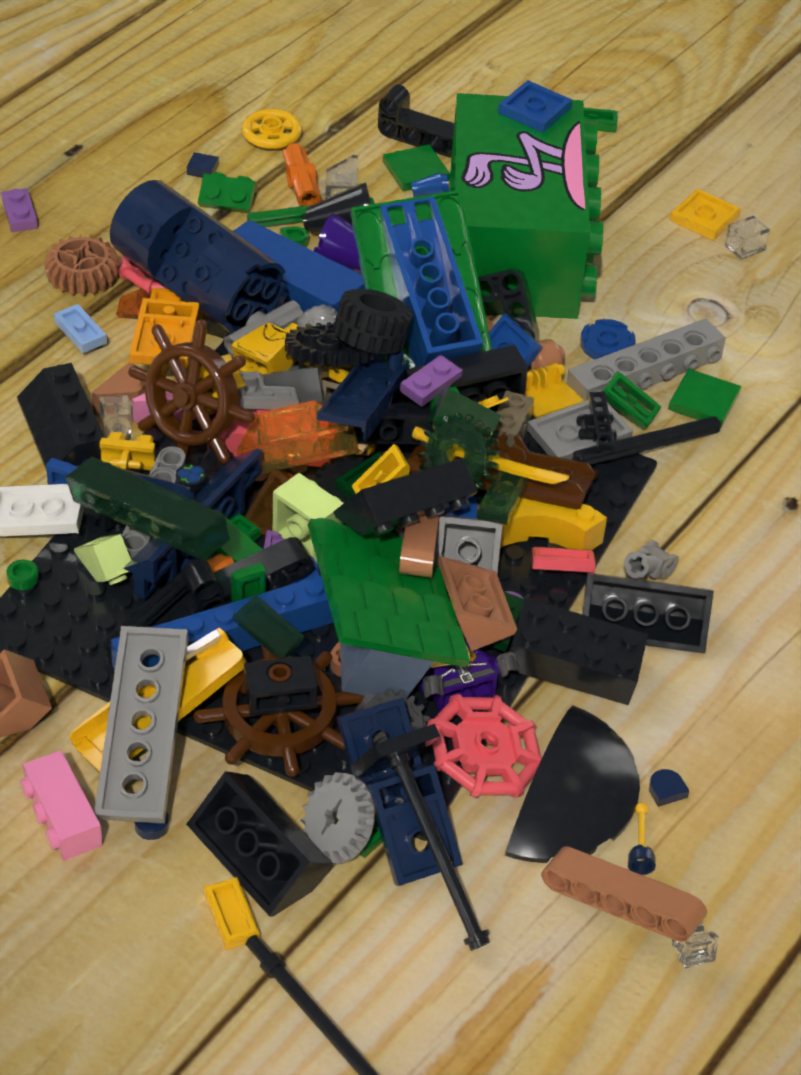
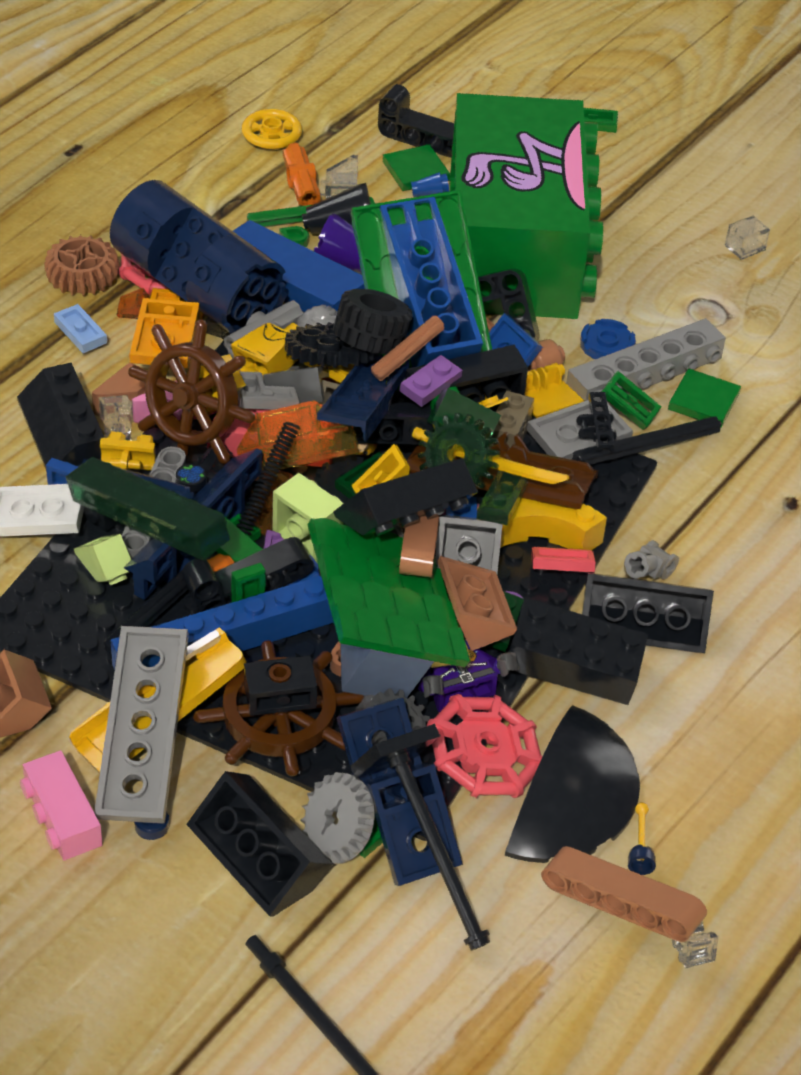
(19, 210): medium lavender plate -> none
(22, 574): green tile -> none
(202, 164): dark blue tile -> none
(227, 192): green bracket -> none
(230, 912): yellow tile -> none
(249, 506): none -> black piece
(268, 628): clear green tile -> none
(407, 348): none -> nougat axle
(535, 106): blue tile -> none
(667, 787): dark blue tile -> none
(705, 214): yellow tile -> none

